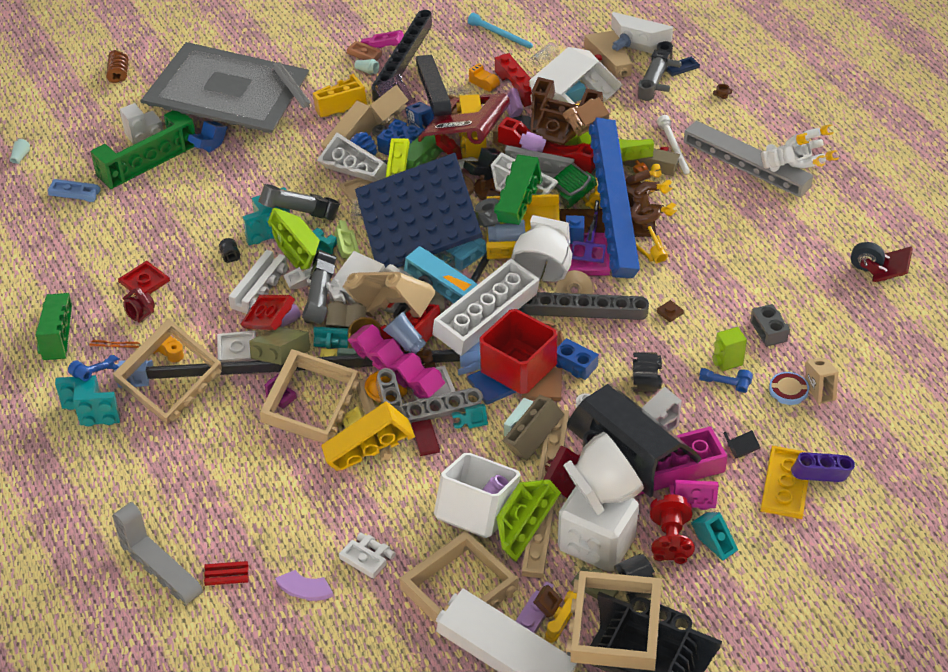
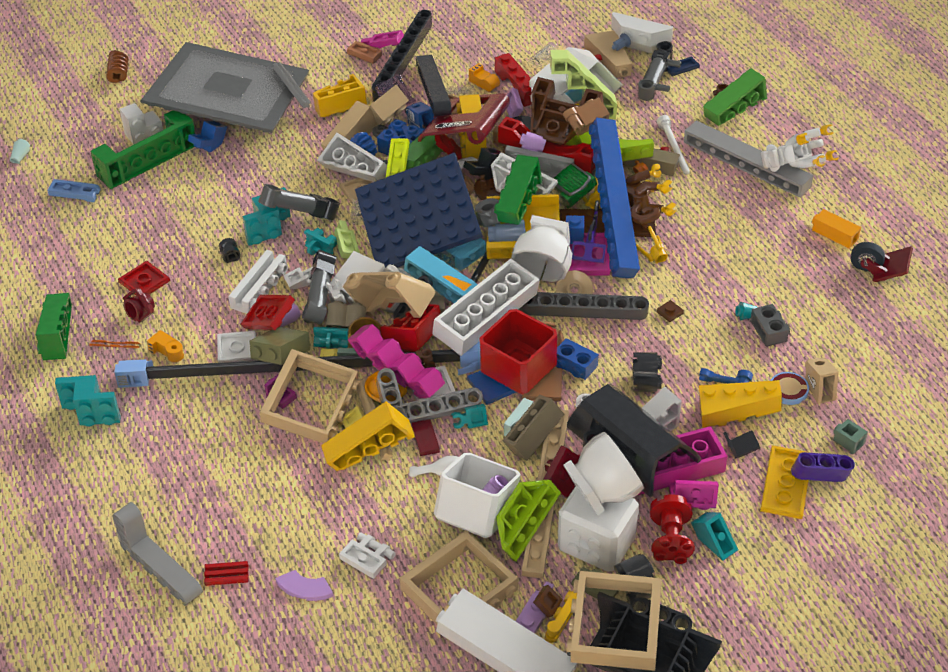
(85, 372): blue brick -> none
(146, 349): tan window -> none
(293, 238): lime wedge -> none
(368, 66): light aqua cone -> none
(405, 334): sand blue plant -> none
(437, 467): none -> white piece
(475, 19): medium azure piece -> none
(580, 77): none -> yellowish green brick
(729, 349): lime brick -> none
(736, 97): none -> bright green wedge
(738, 401): none -> yellow wedge
(744, 310): none -> teal cone
(836, 228): none -> light orange brick
(850, 436): none -> sand green brick

